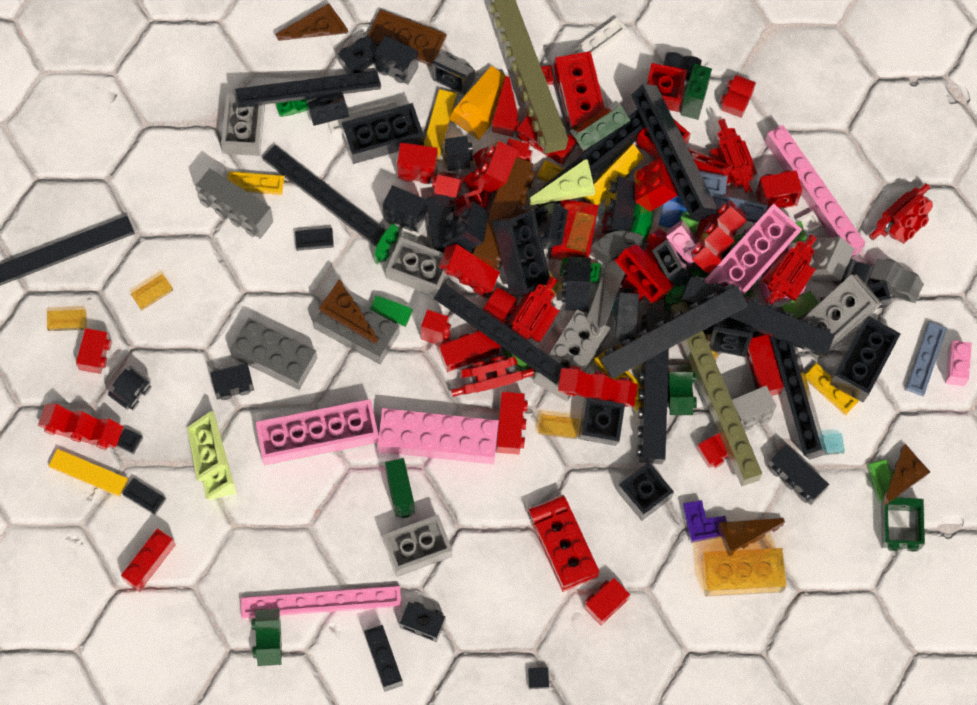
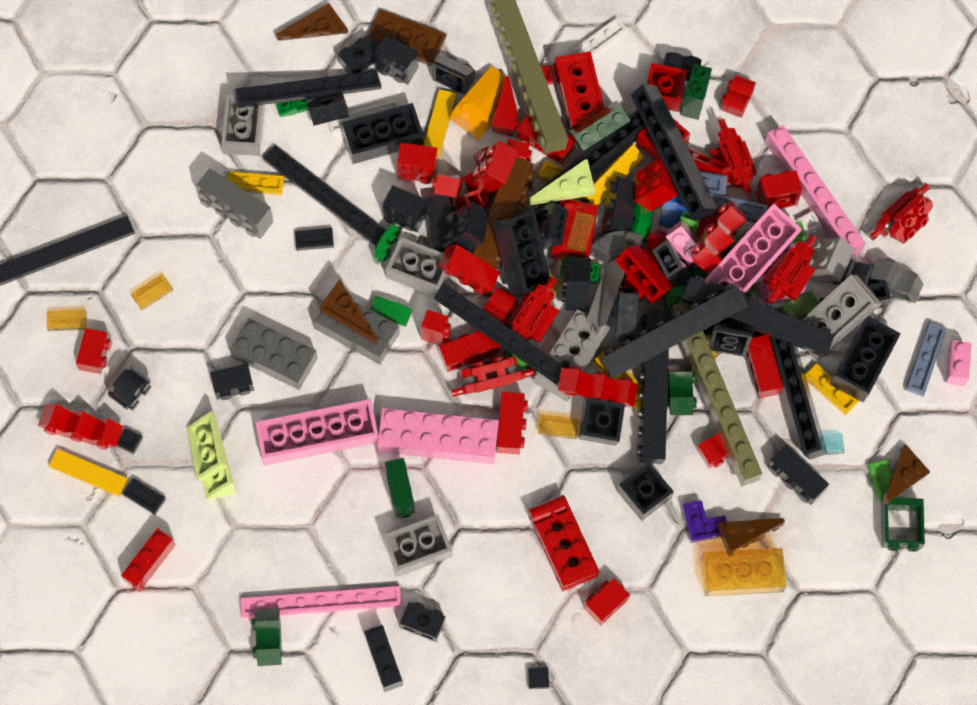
(458, 153): black brick -> none
(755, 408): light grey brick -> none

